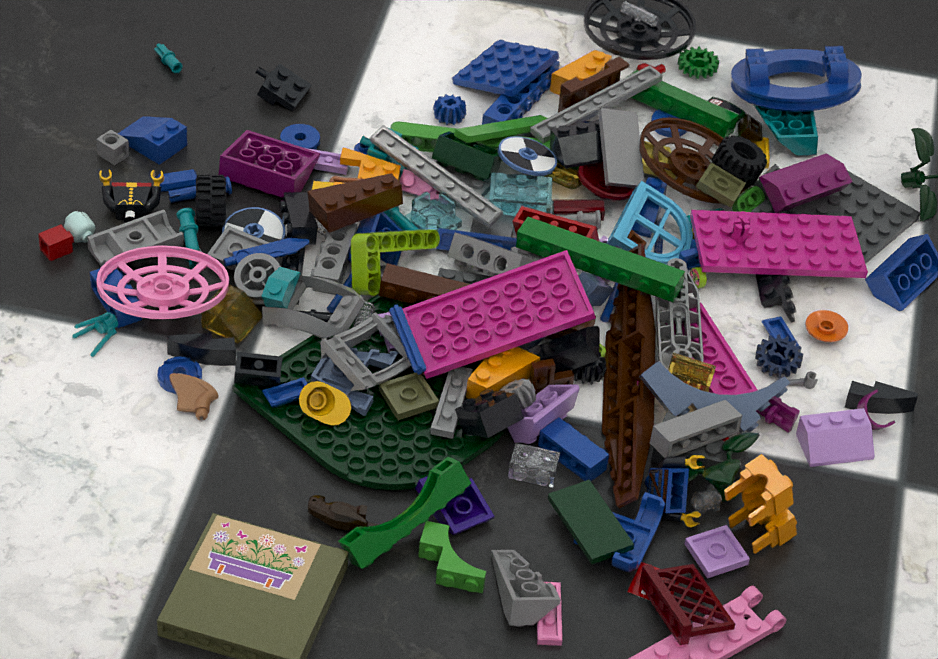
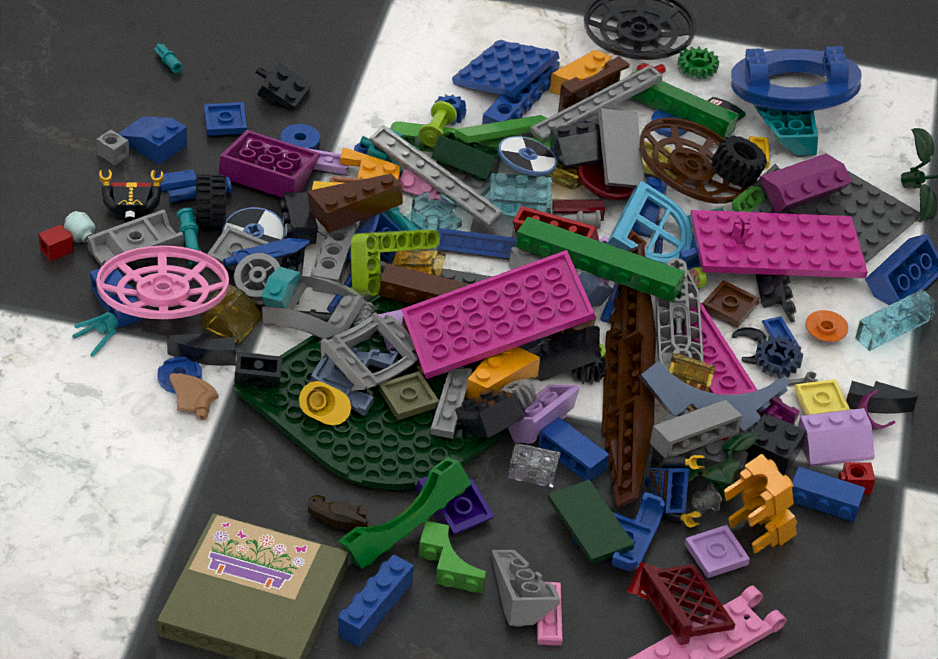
(225, 118): none -> blue plate
(285, 392): blue tile -> none
(375, 600): none -> blue brick
(407, 339): blue axle -> none
(423, 261): none -> clear yellow slope
(443, 114): none -> lime hose
(464, 245): light grey brick -> none
(543, 374): reddish brown plate -> none
(639, 13): clear pin -> none
(720, 185): olive plate -> none
(730, 303): none -> reddish brown plate
(750, 128): dark brown slope -> none
(753, 333): none -> black piece
(777, 442): none -> black brick
(820, 397): none -> light yellow plate
(827, 494): none -> blue brick
(859, 474): none -> red brick
(895, 320): none -> clear light blue brick

